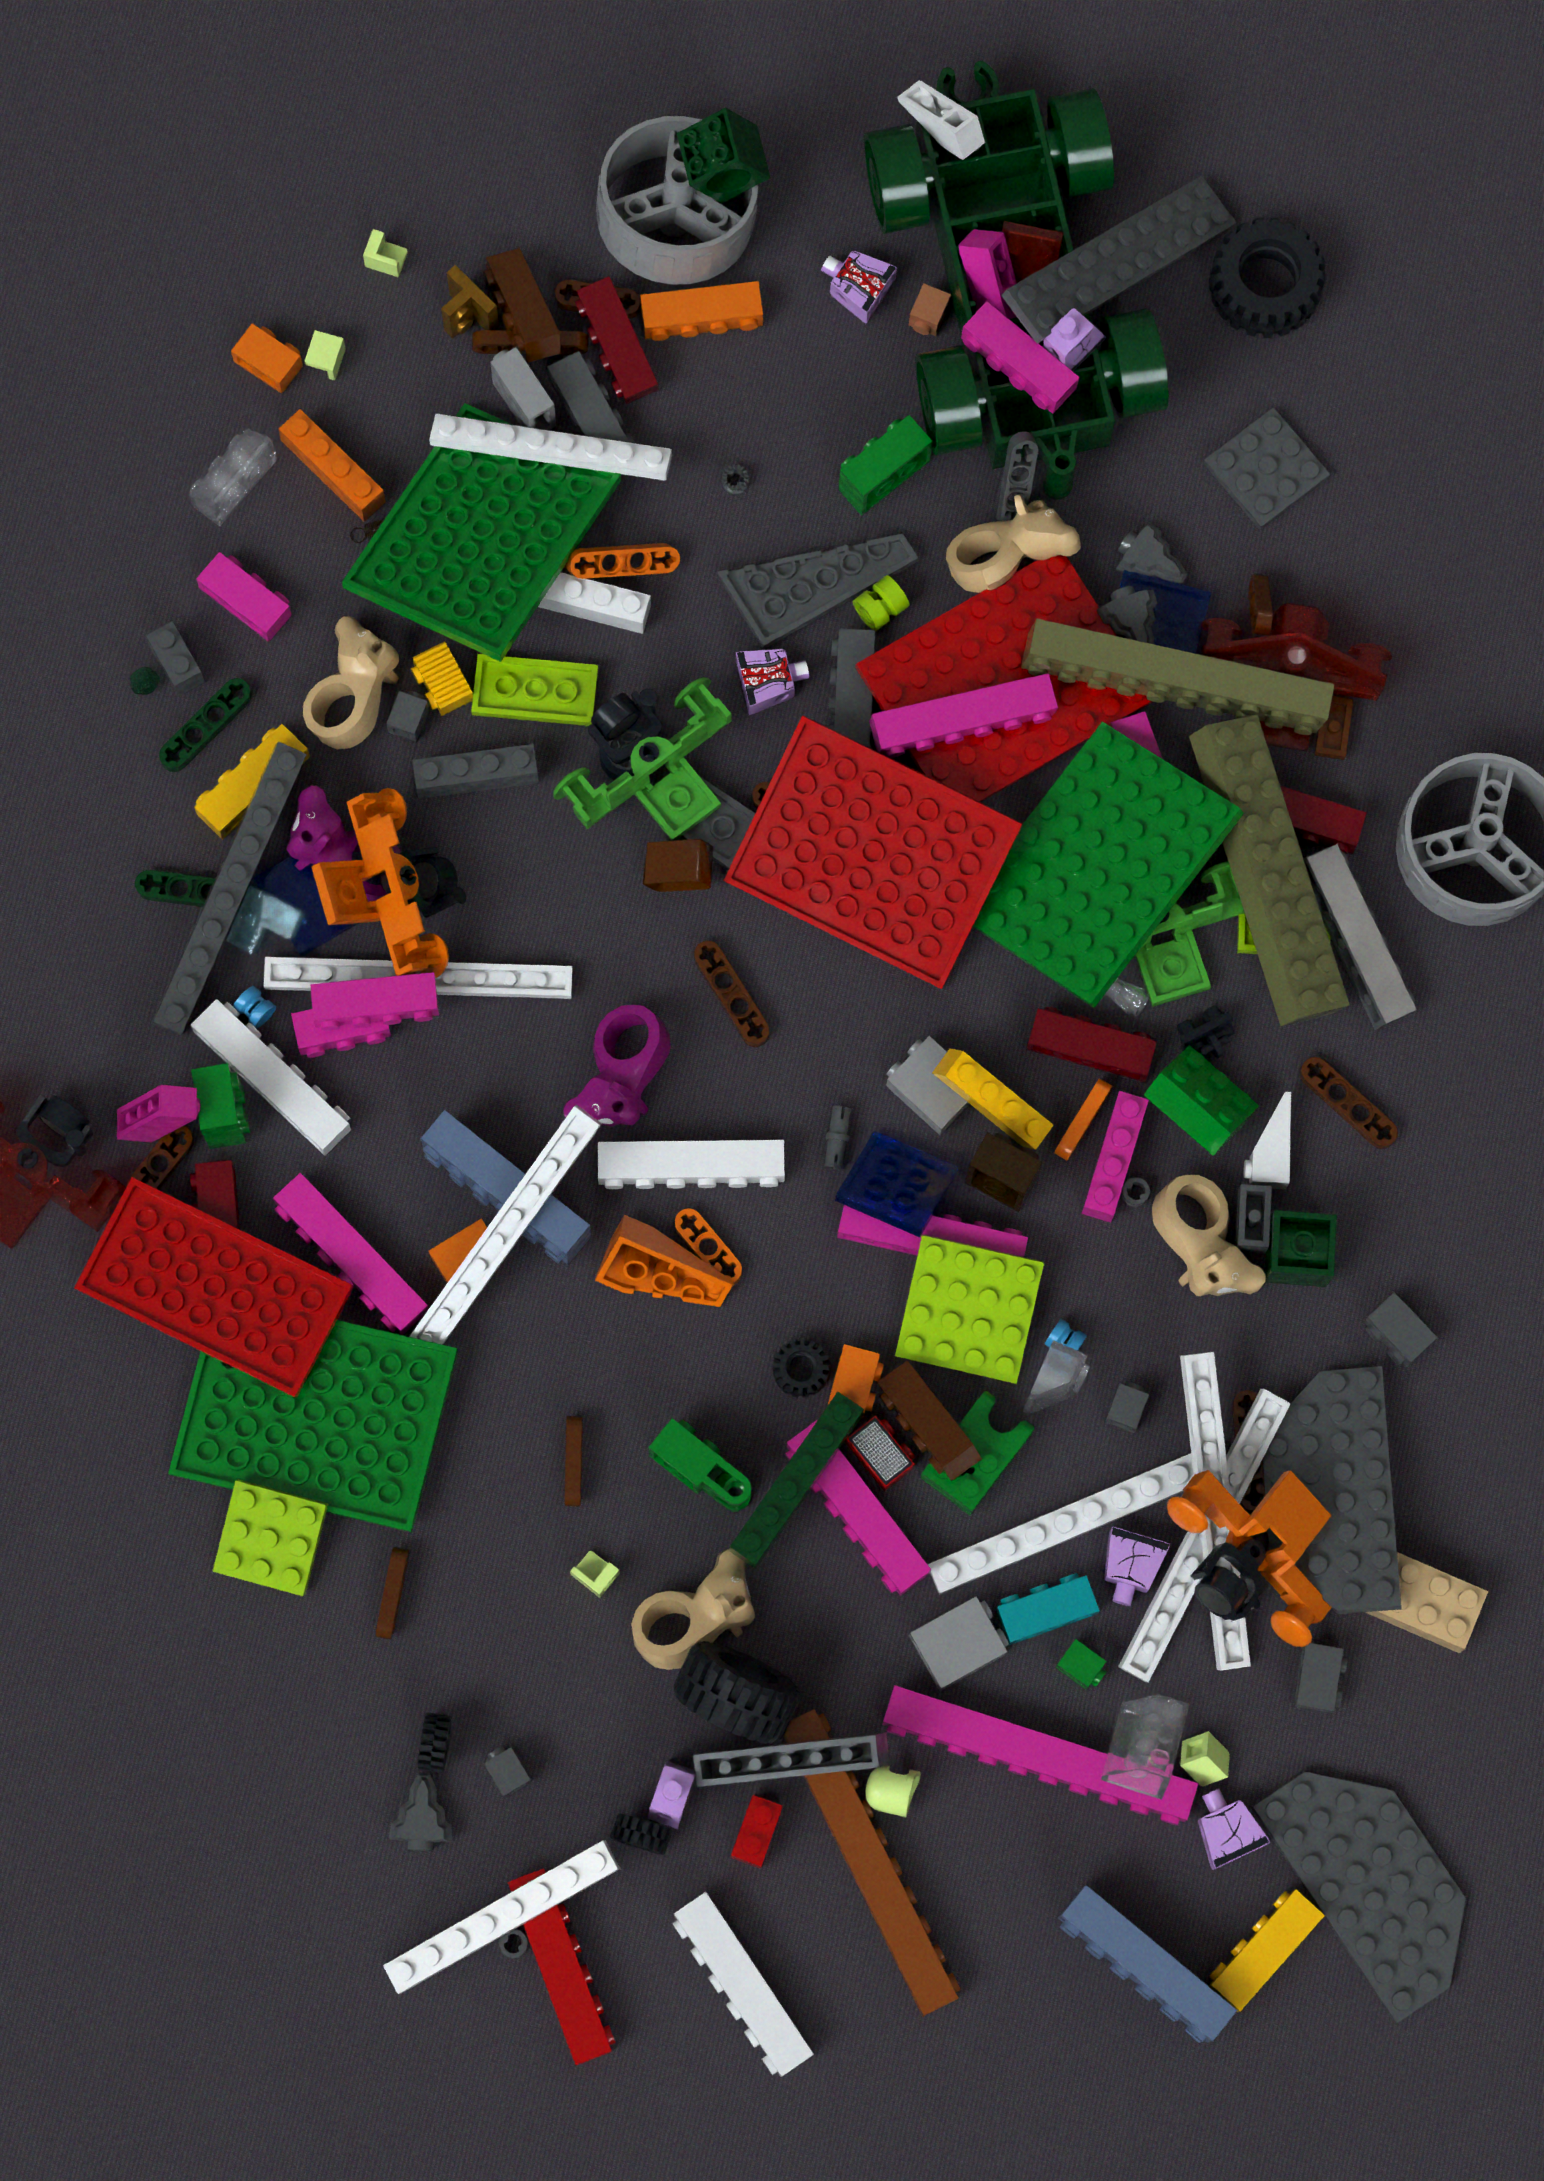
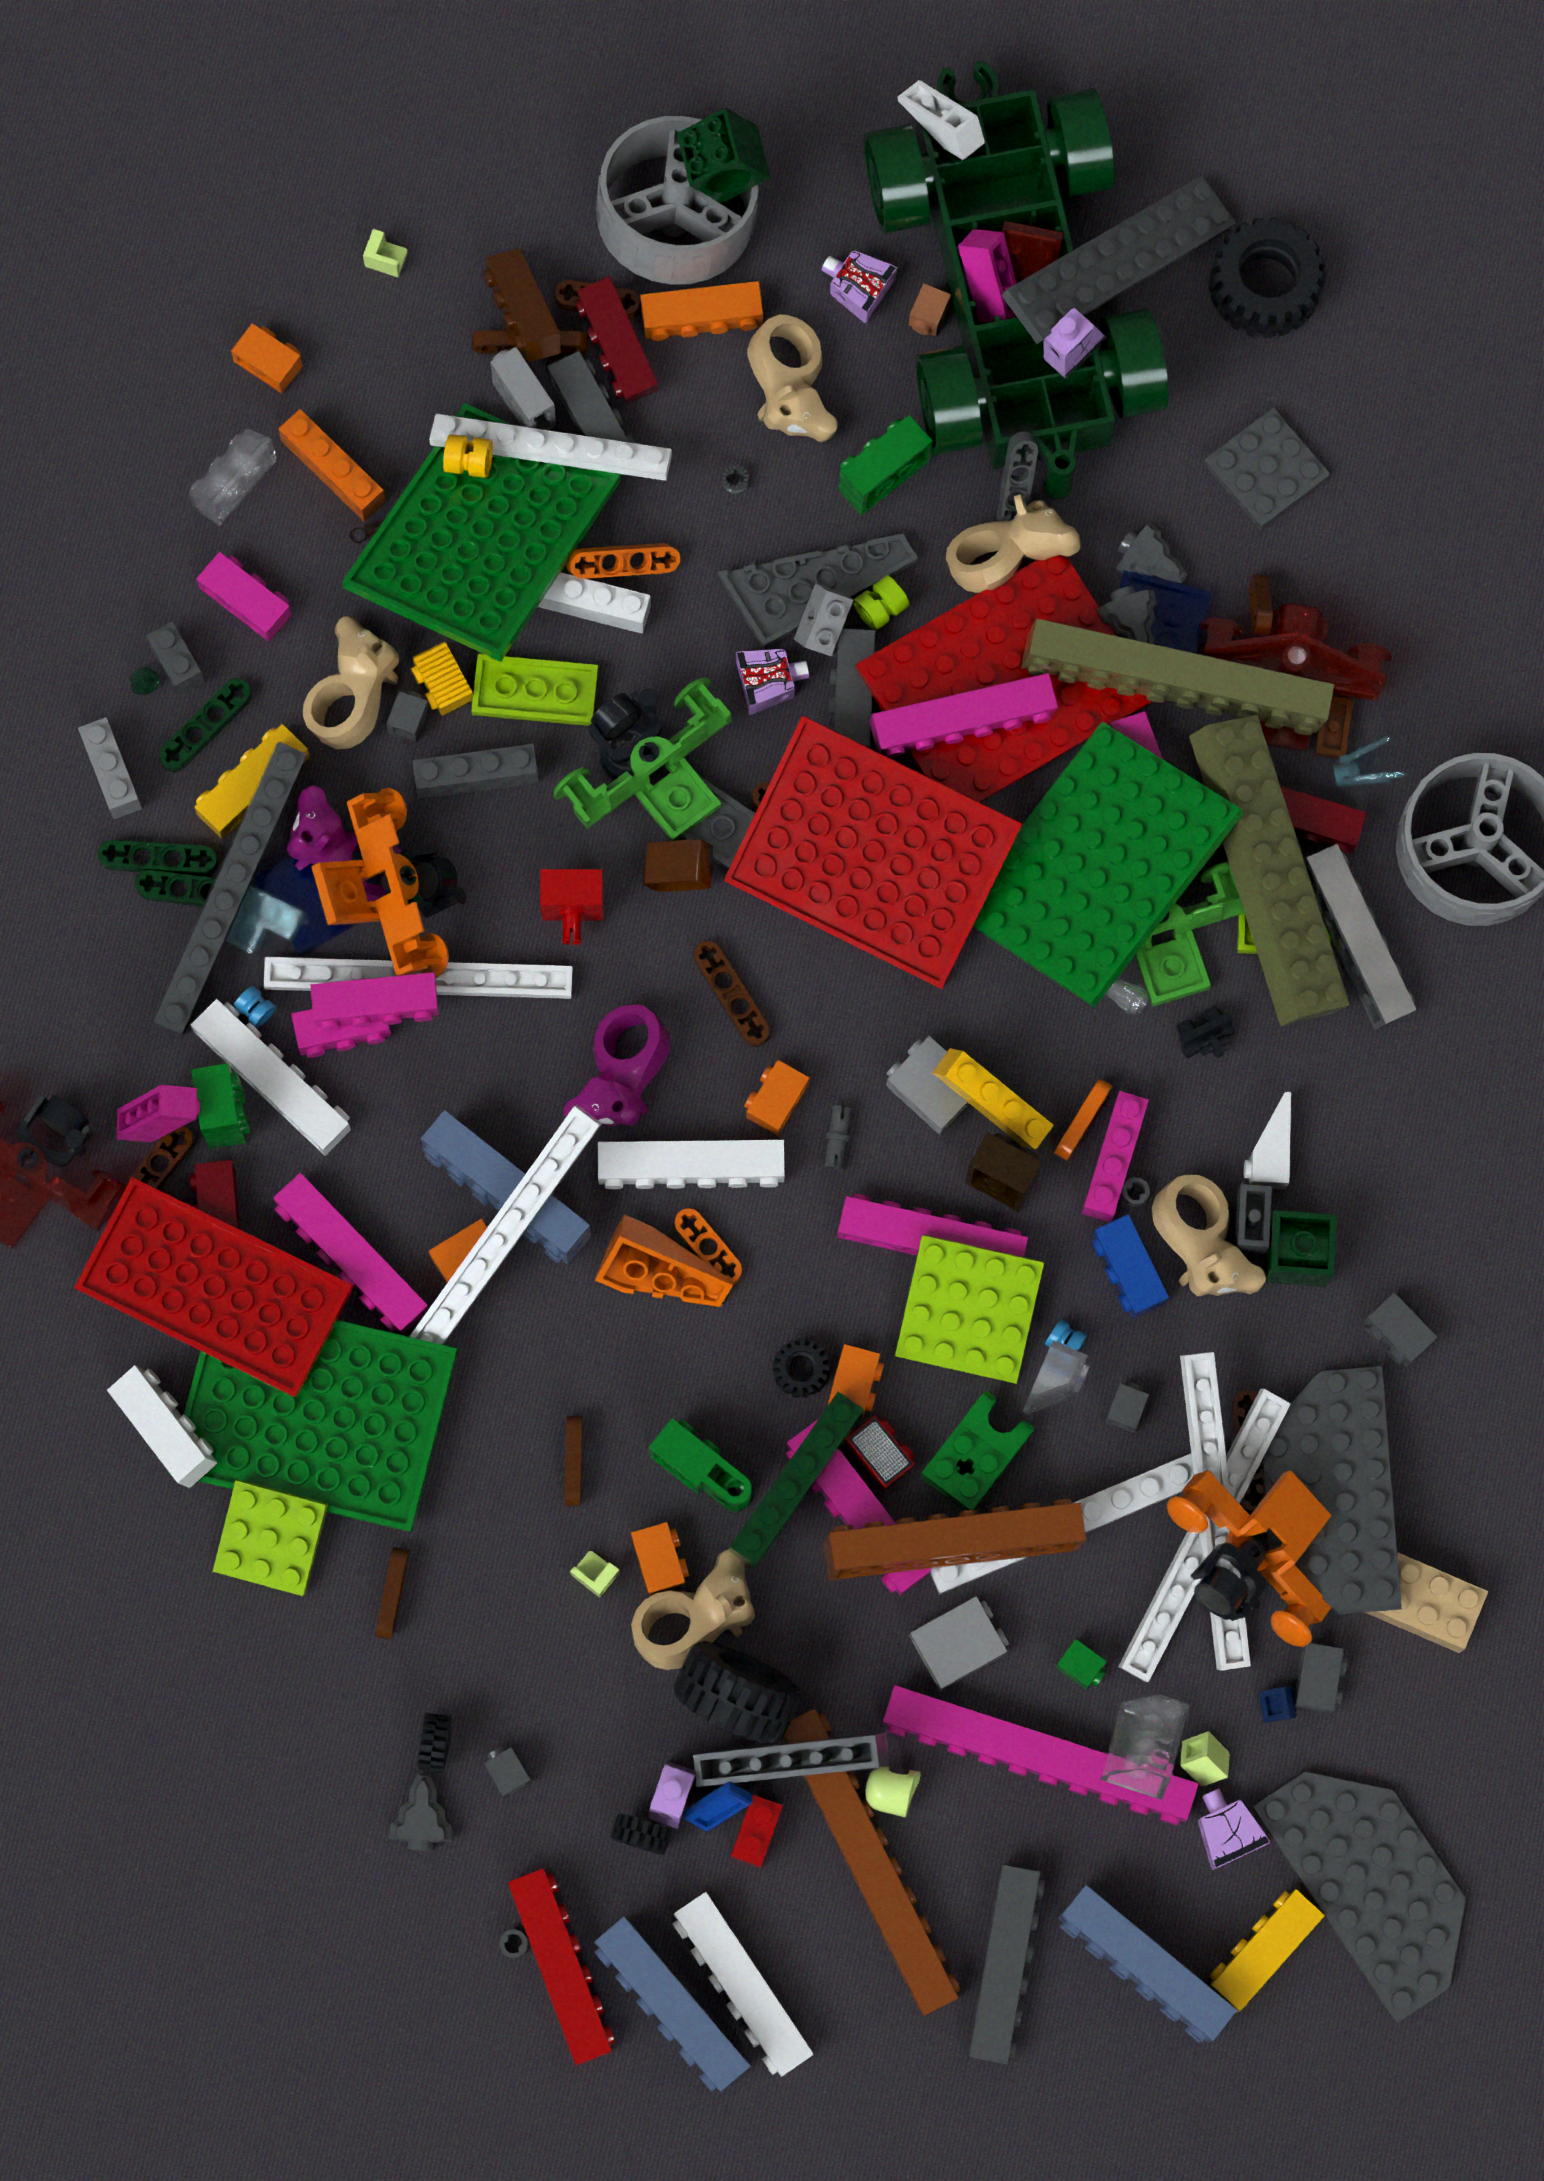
(109, 768): none -> light grey brick
(158, 854): none -> dark green beam
(162, 1425): none -> white brick
(325, 353): yellowish green panel -> none
(466, 305): pearl gold bracket -> none
(468, 455): none -> yellow wheel
(501, 1917): white plate -> none
(571, 898): none -> red brick
(659, 1559): none -> orange brick
(672, 2004): none -> sand blue brick
(718, 1806): none -> blue tile
(777, 1097): none -> orange brick
(790, 399): none -> tan animal
(823, 619): none -> light grey brick
(896, 1184): clear blue plate -> none
(929, 1421): reddish brown brick -> none
(954, 1540): none -> dark orange brick
(1004, 1965): none -> dark grey brick
(1019, 358): dark pink brick -> none
(1046, 1608): teal brick -> none
(1092, 1044): dark red brick -> none
(1129, 1267): none -> blue brick
(1132, 1563): lavender torso -> none
(1201, 1100): green brick -> none
(1277, 1704): none -> dark blue plate
(1348, 774): none -> clear light blue plant
(1352, 1099): reddish brown beam -> none

